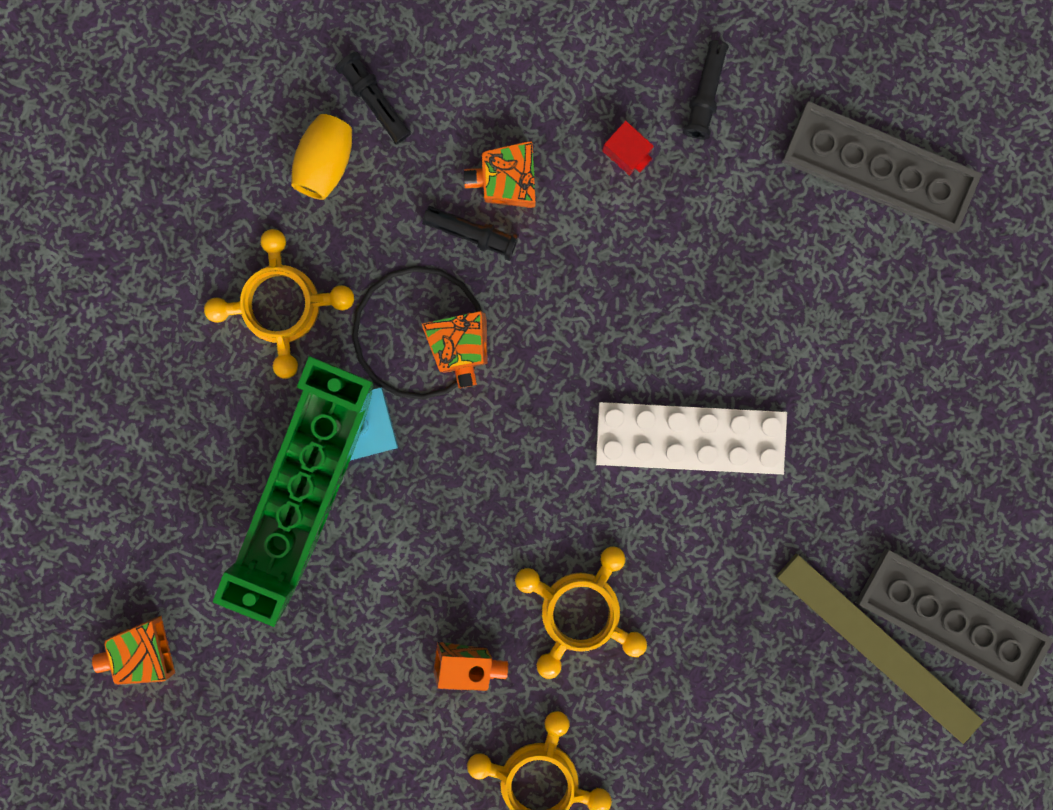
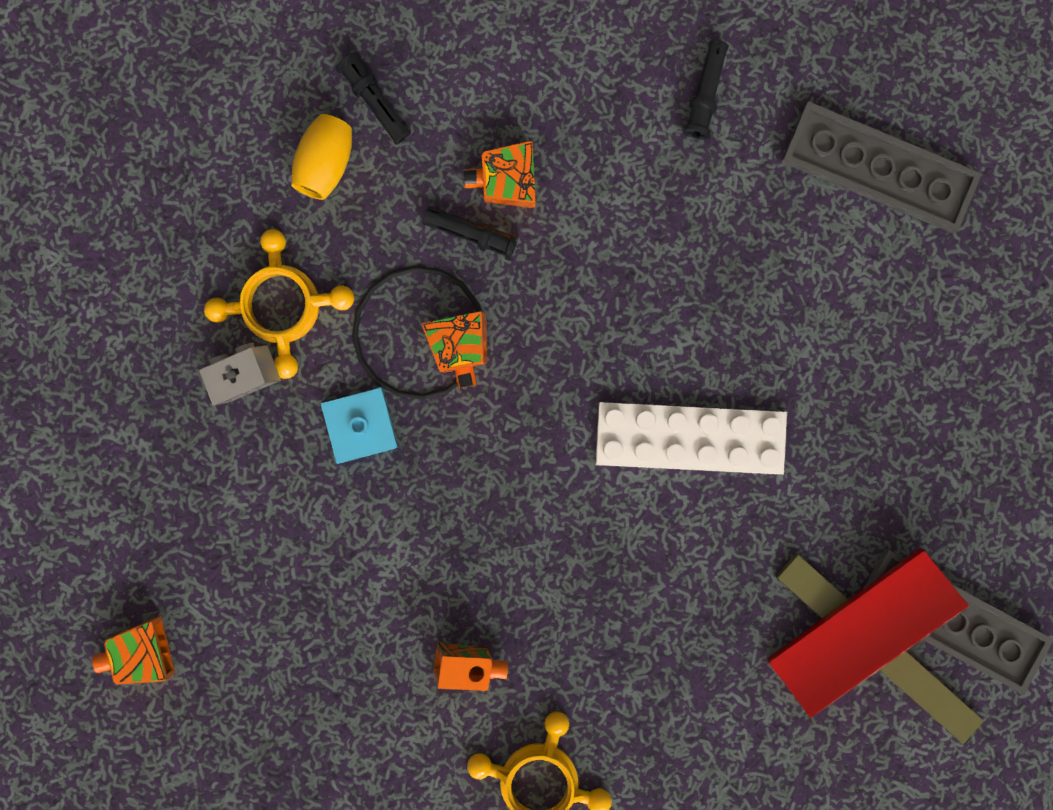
(223, 377): none -> light grey brick
(297, 492): green slope -> none
(612, 560): yellow piece -> none
(628, 149): red brick -> none
(867, 632): none -> red arch

